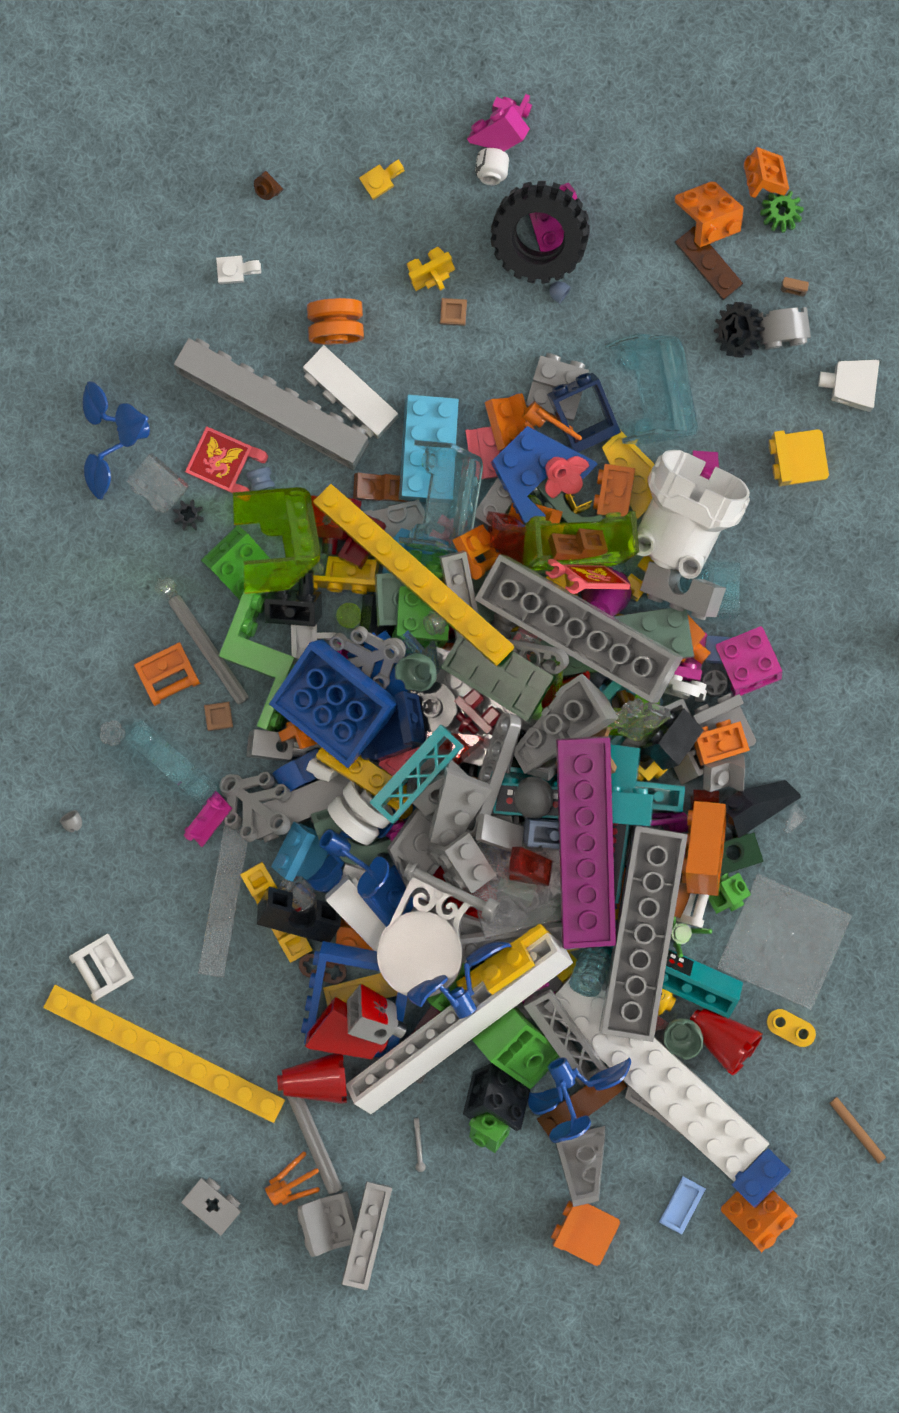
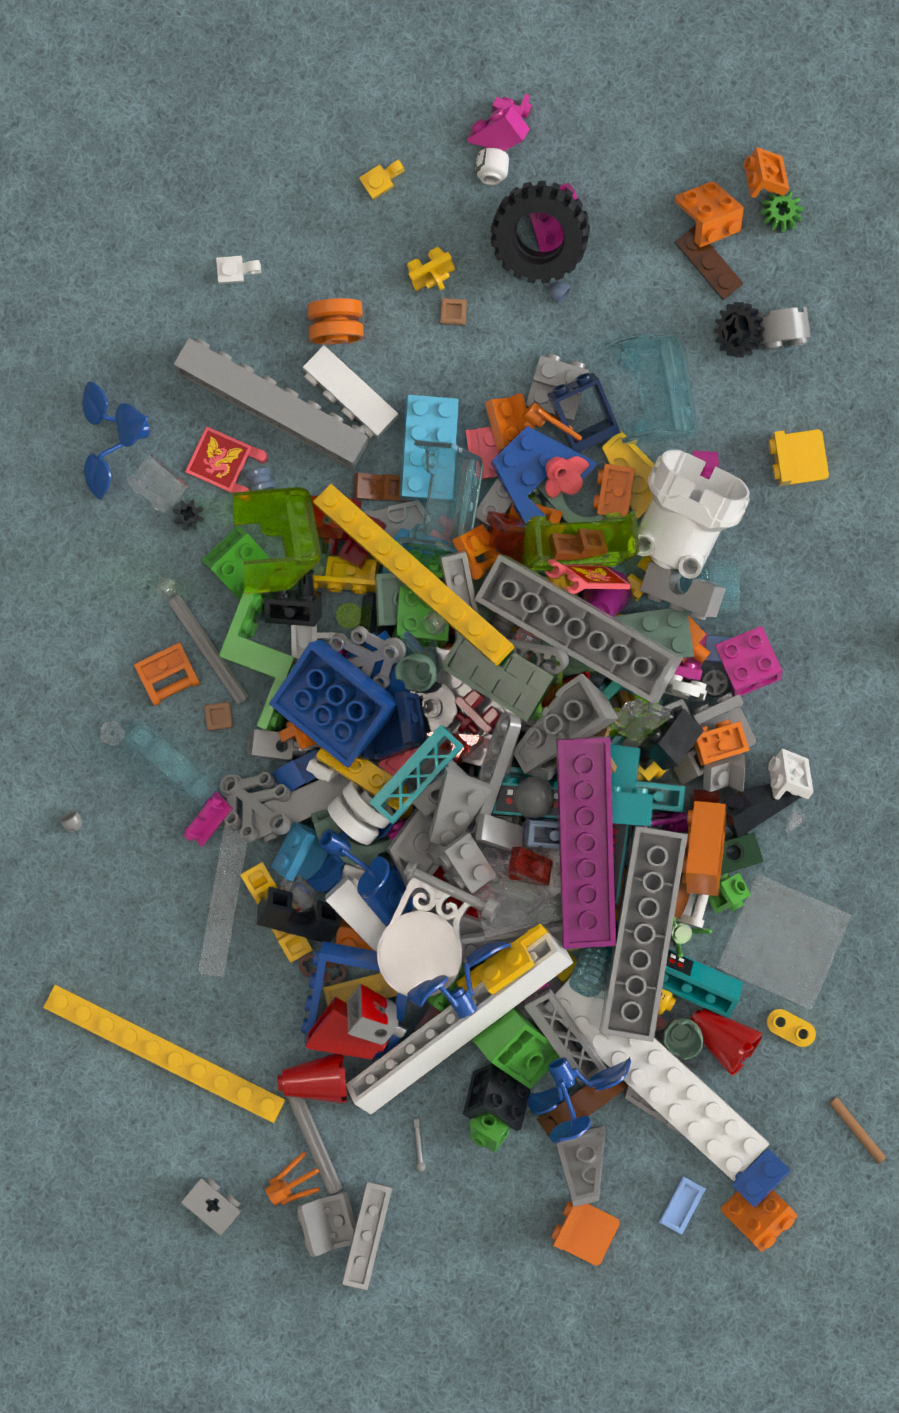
(108, 962): white plate -> none
(266, 186): reddish brown plate -> none
(572, 505): yellow piece -> none
(791, 774): none -> white bracket
(794, 286): medium nougat tile -> none
(852, 383): white torso -> none

